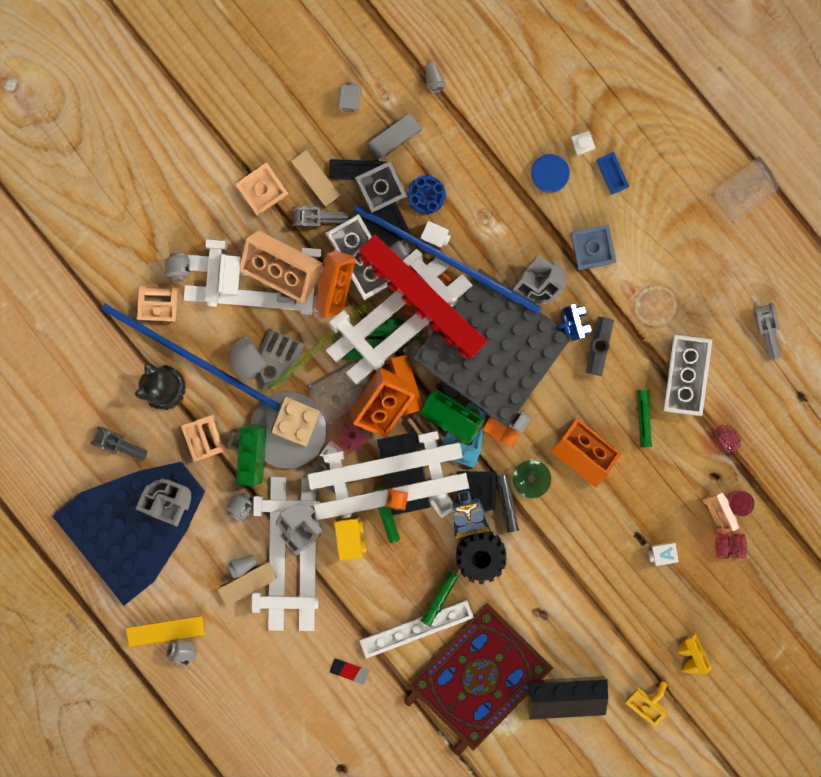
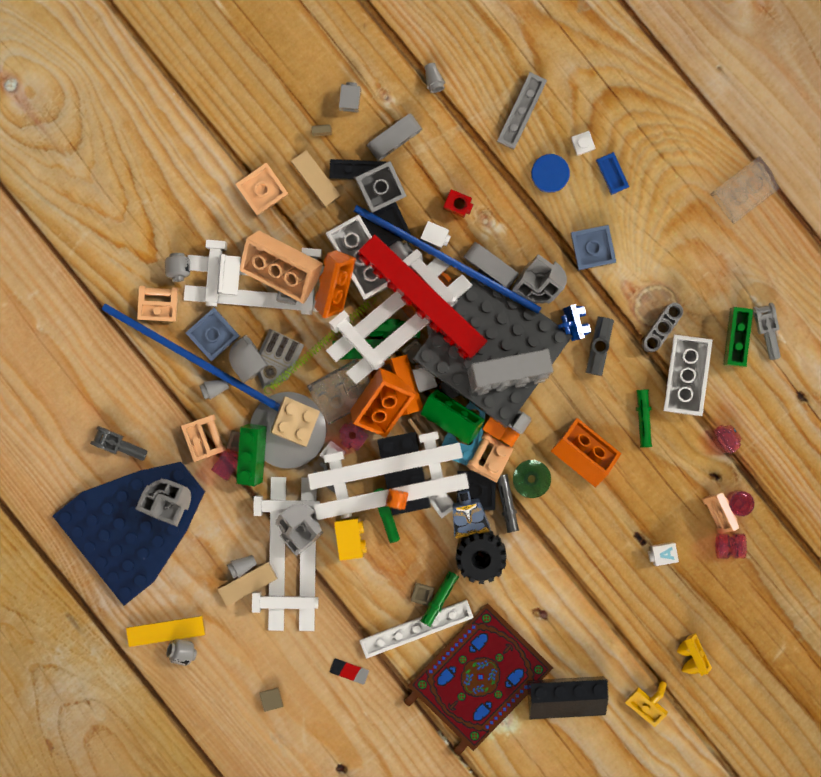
(161, 387): pearl dark grey hair -> none
(212, 334): none -> sand blue plate
(213, 388): none -> light grey cone
(226, 465): none -> clear pink brick
(240, 507): light grey head -> none
(271, 699): none -> dark tan tile
(313, 217): light grey connector -> none
(321, 130): none -> dark tan tile
(422, 594): none -> dark tan tile
(424, 379): none -> light grey brick
(426, 194): blue tile -> none
(452, 197): none -> red brick
(490, 264): none -> light grey beam
(496, 460): none -> light nougat plate
(510, 371): none -> light grey brick
(521, 111): none -> light grey plate
(670, 322): none -> light grey beam
(738, 337): none -> green brick

